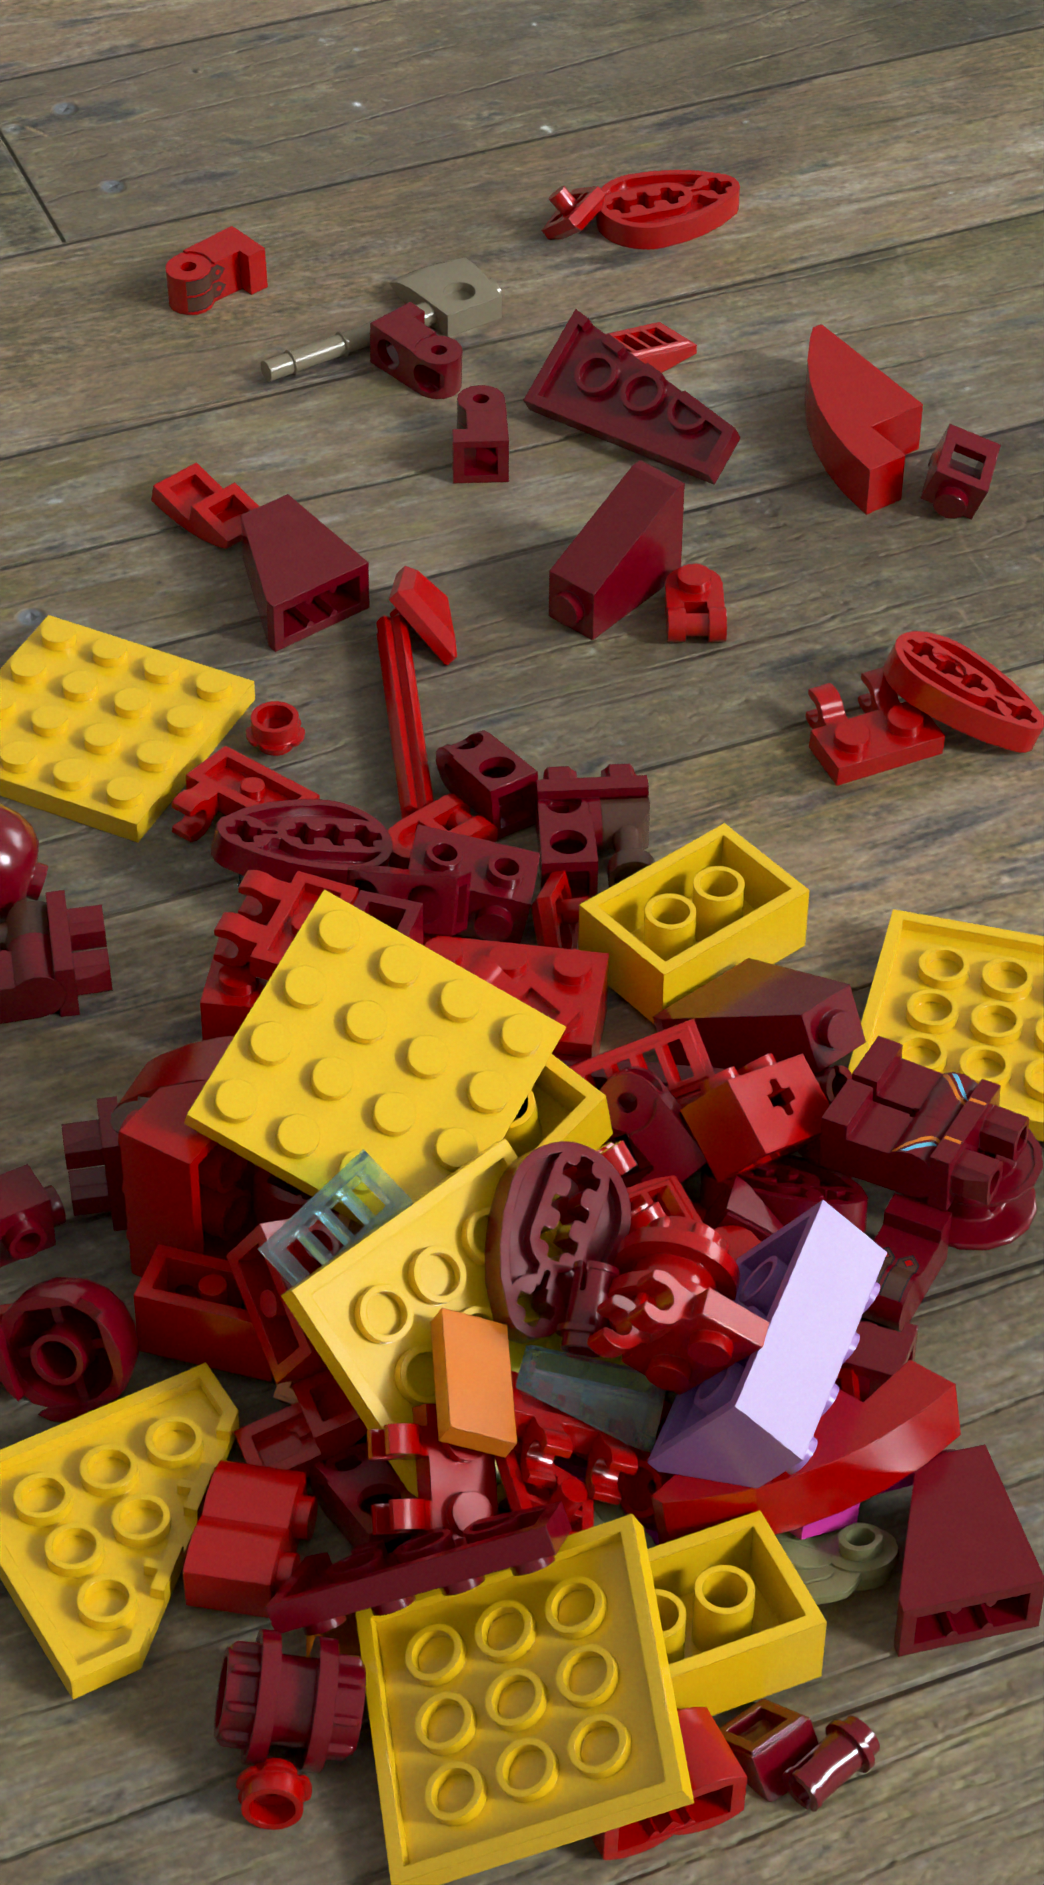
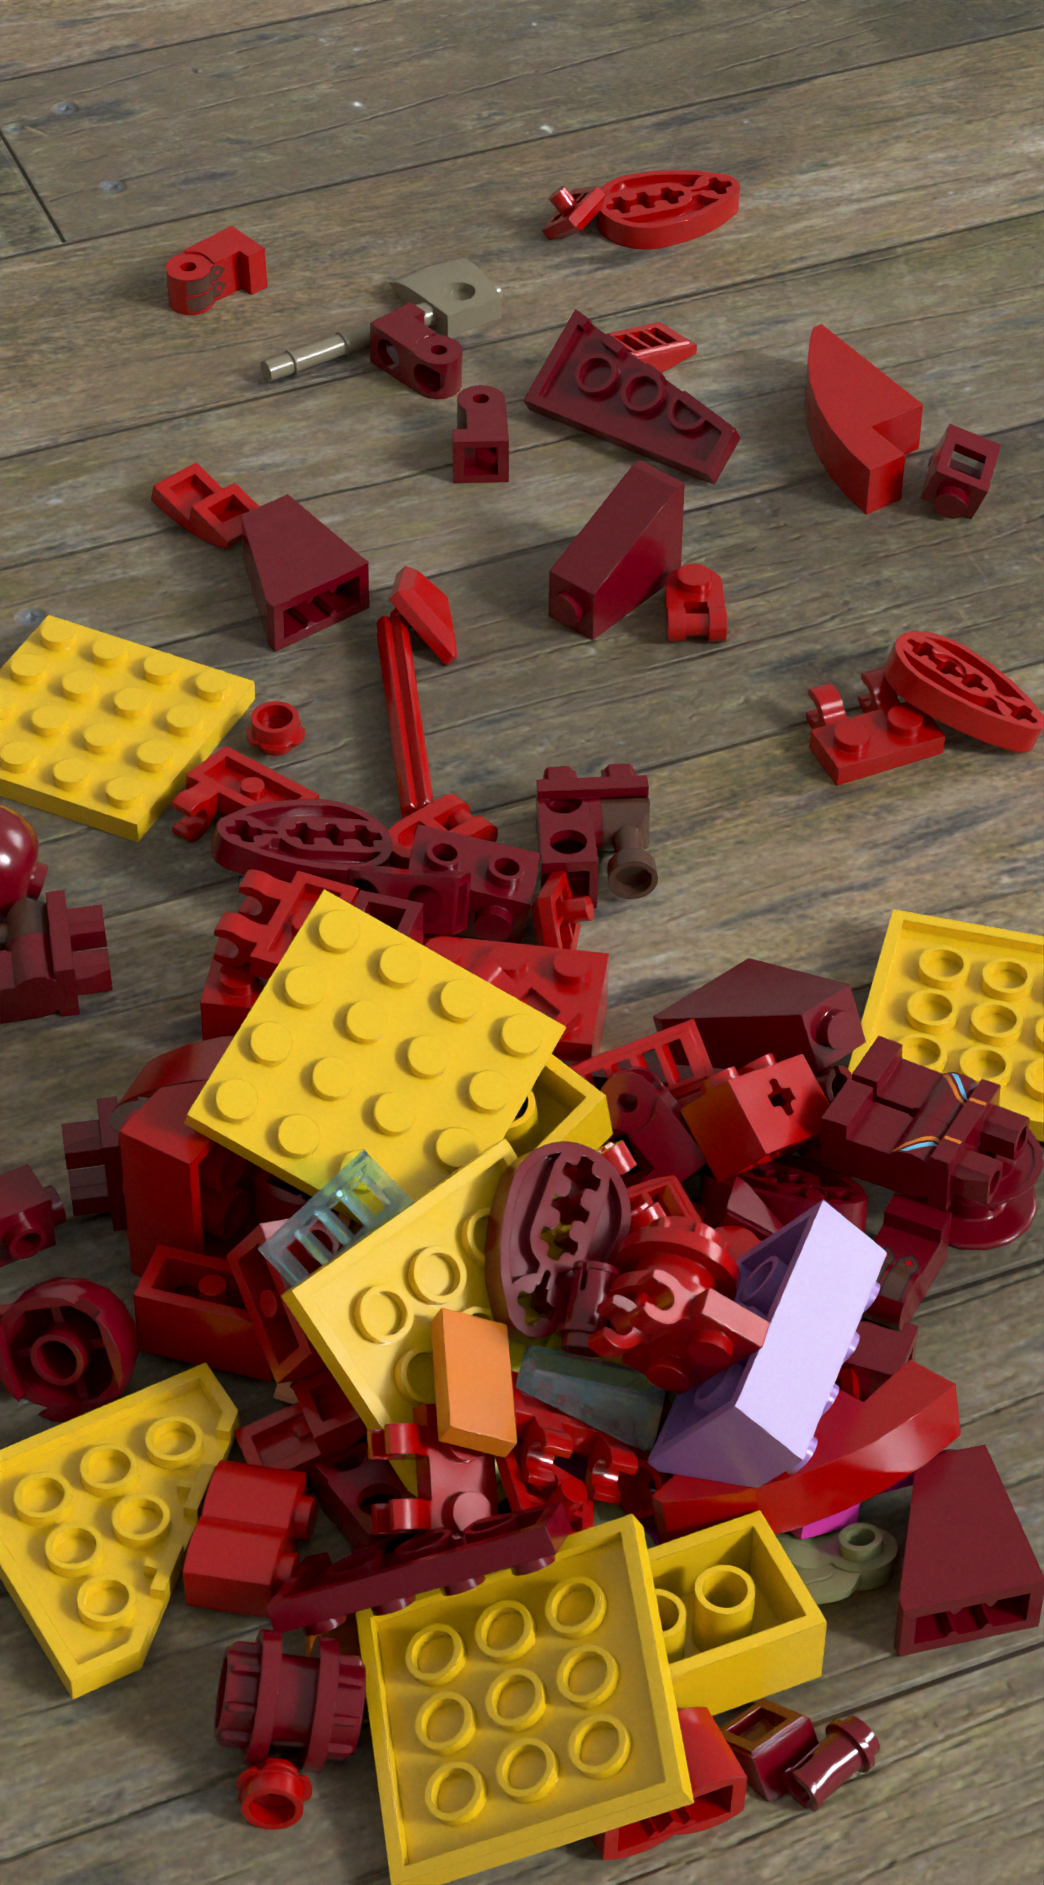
(490, 781): dark red leg -> none
(693, 919): yellow brick -> none

